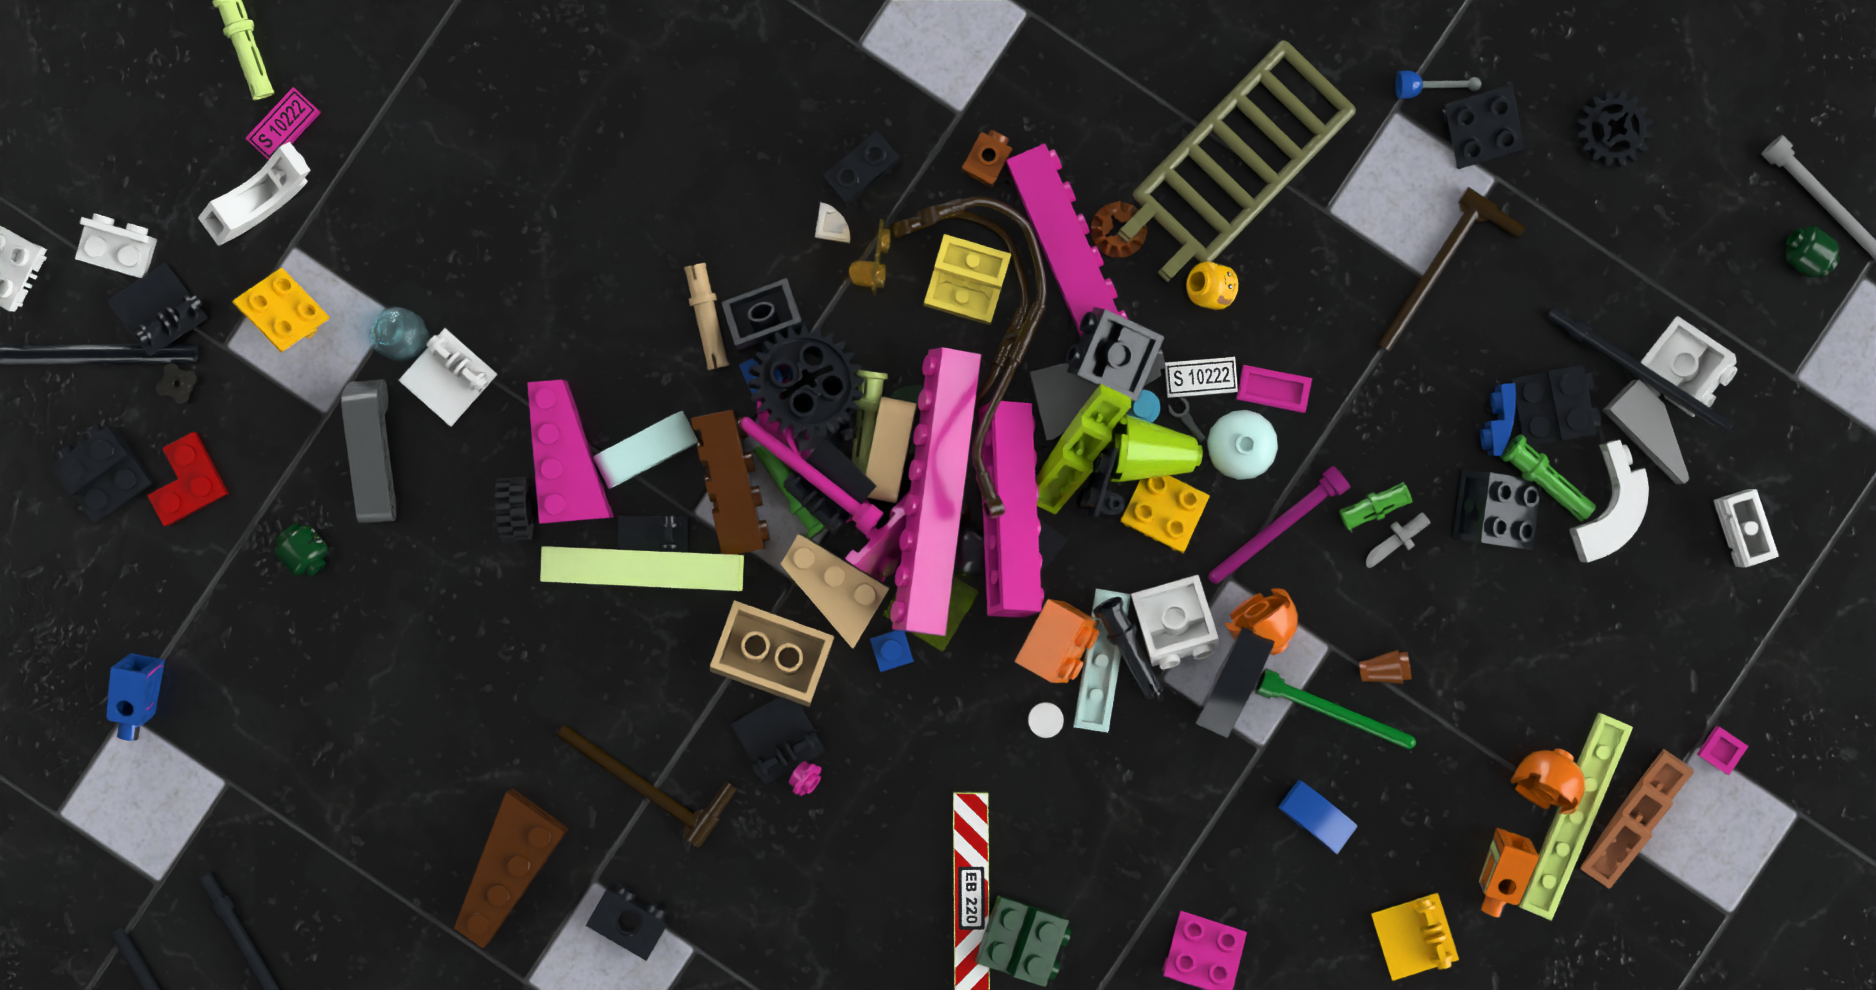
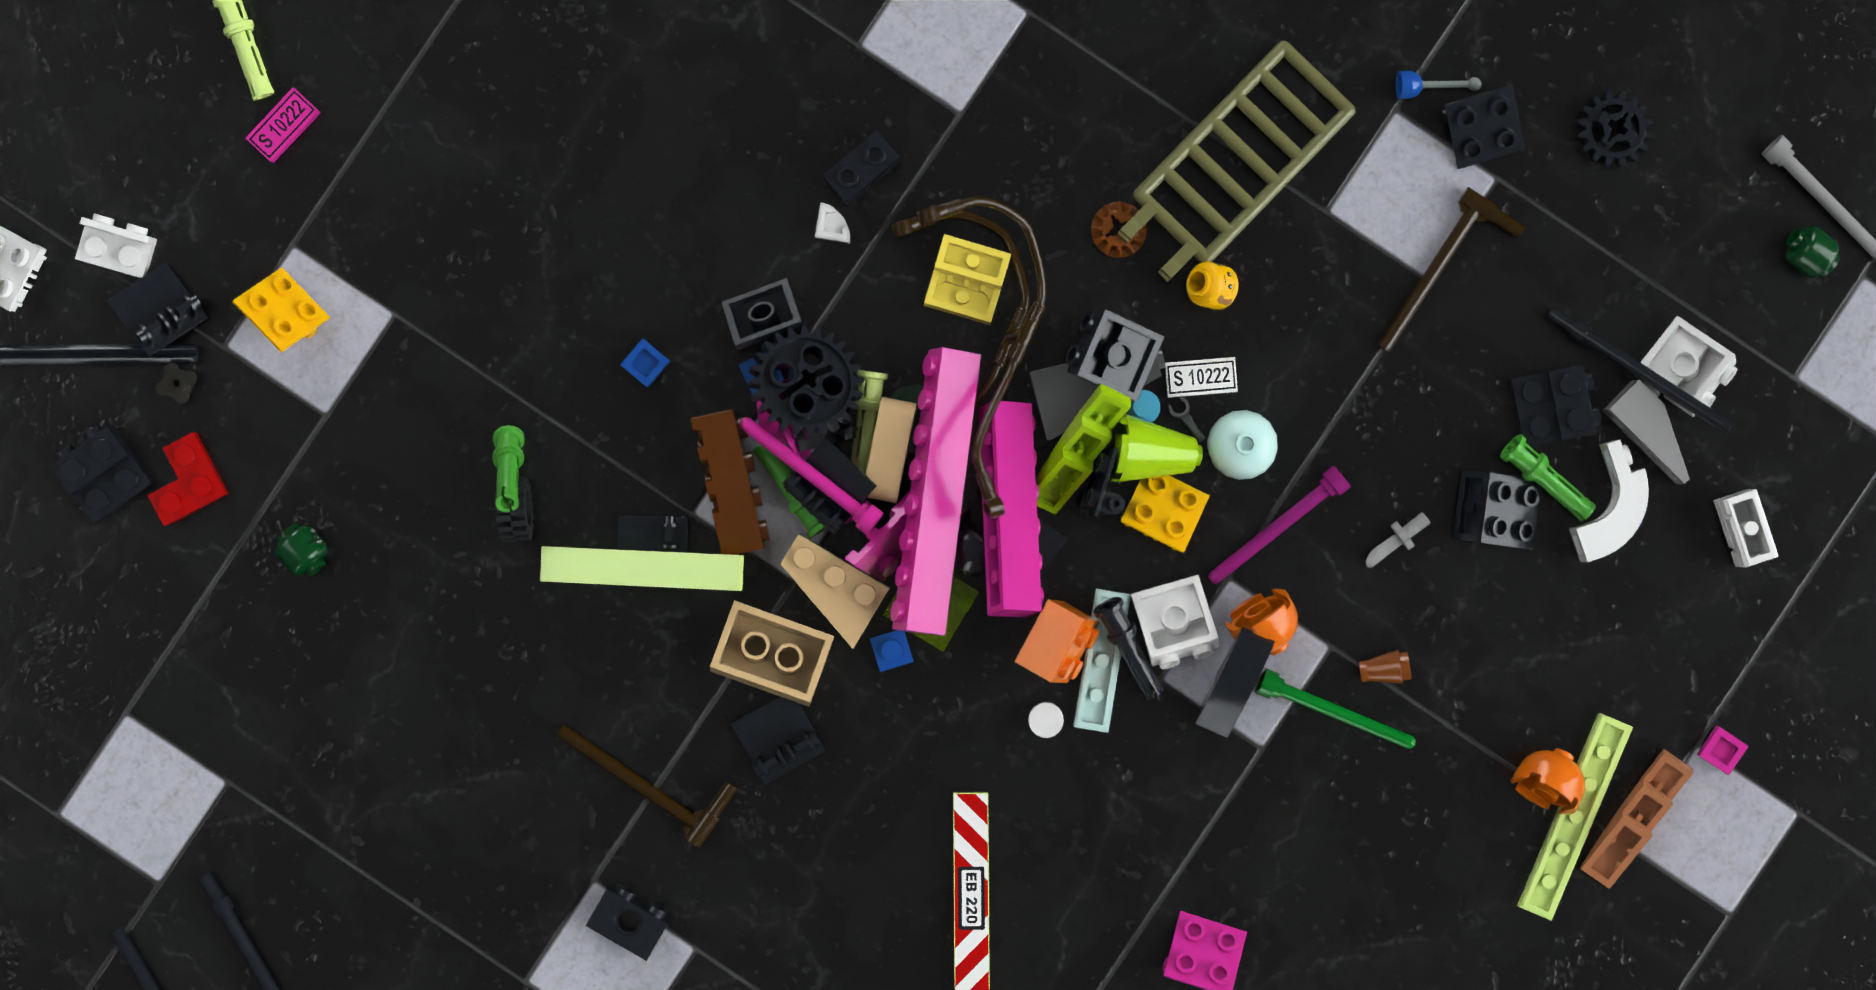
(133, 693): blue torso -> none
(258, 197): white arch -> none
(368, 450): dark grey beam -> none
(398, 333): clear light blue hair -> none
(448, 377): white hinge -> none
(508, 459): none -> bright green pin
(510, 861): reddish brown wedge -> none
(563, 460): dark pink wedge -> none
(645, 363): none -> blue plate
(645, 449): light aqua beam -> none
(706, 316): tan pin -> none
(805, 778): dark pink plate -> none
(872, 273): clear yellow hinge -> none
(982, 170): dark orange brick -> none
(1023, 941): dark green plate -> none
(1061, 233): dark pink brick -> none
(1273, 388): dark pink tile -> none
(1317, 816): blue slope -> none
(1375, 506): bright green pin -> none
(1415, 937): yellow hinge -> none
(1497, 433): blue slope -> none
(1506, 871): orange torso -> none

